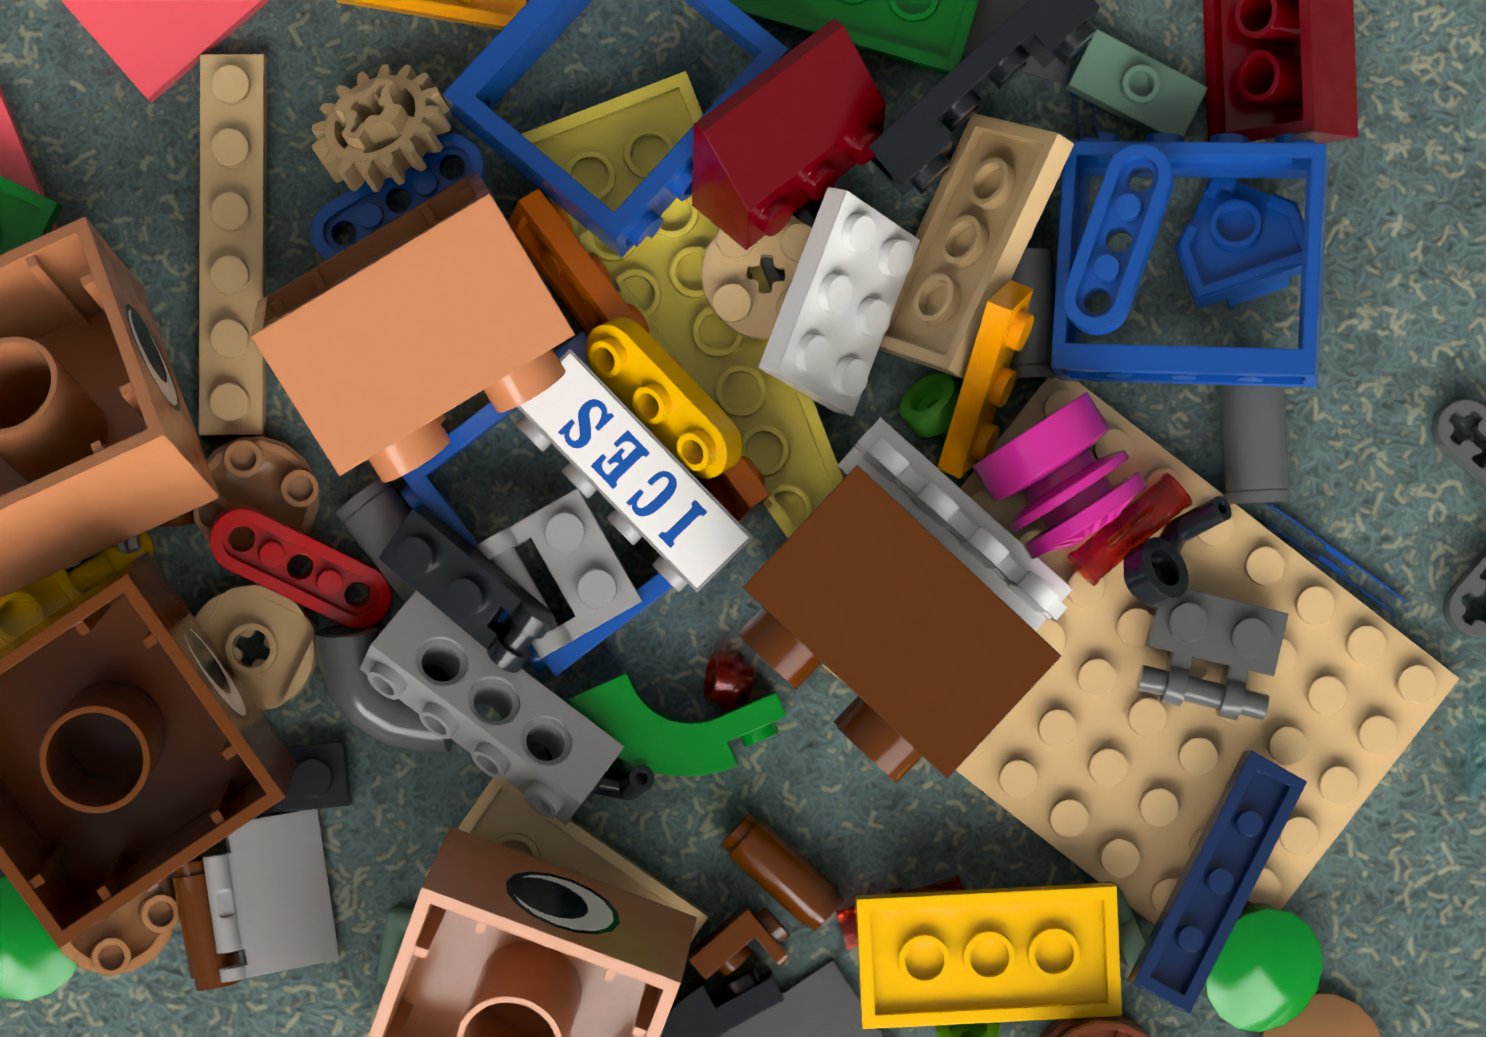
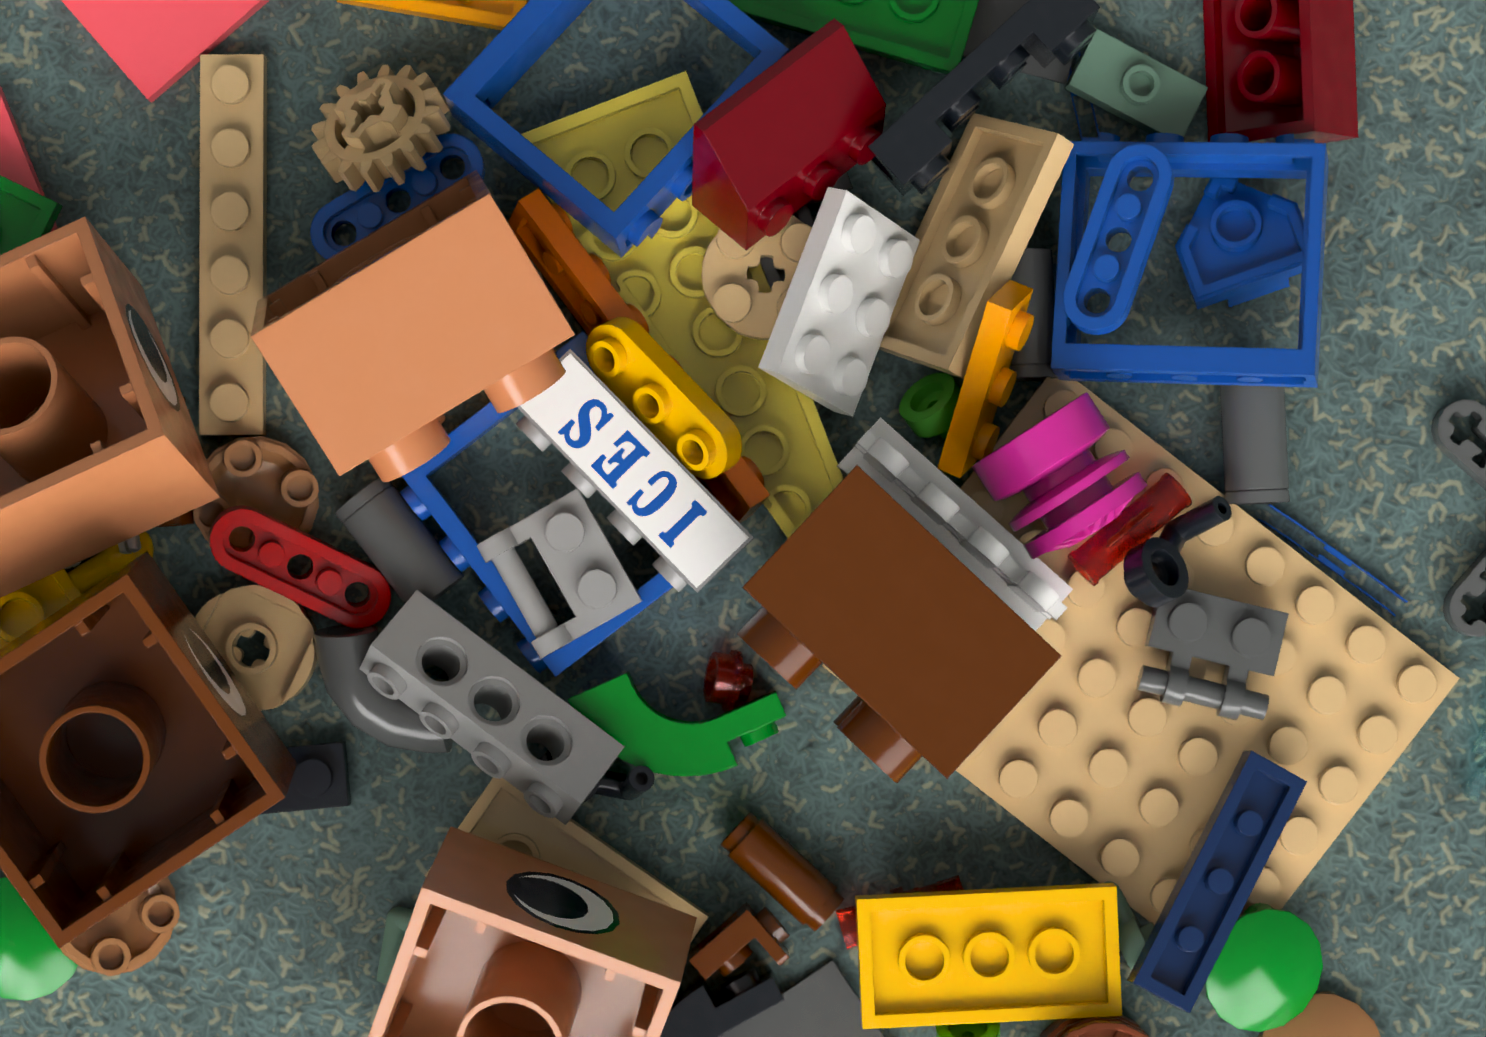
(197, 928): reddish brown piece -> none
(272, 896): light grey piece -> none
(467, 587): black plate -> none

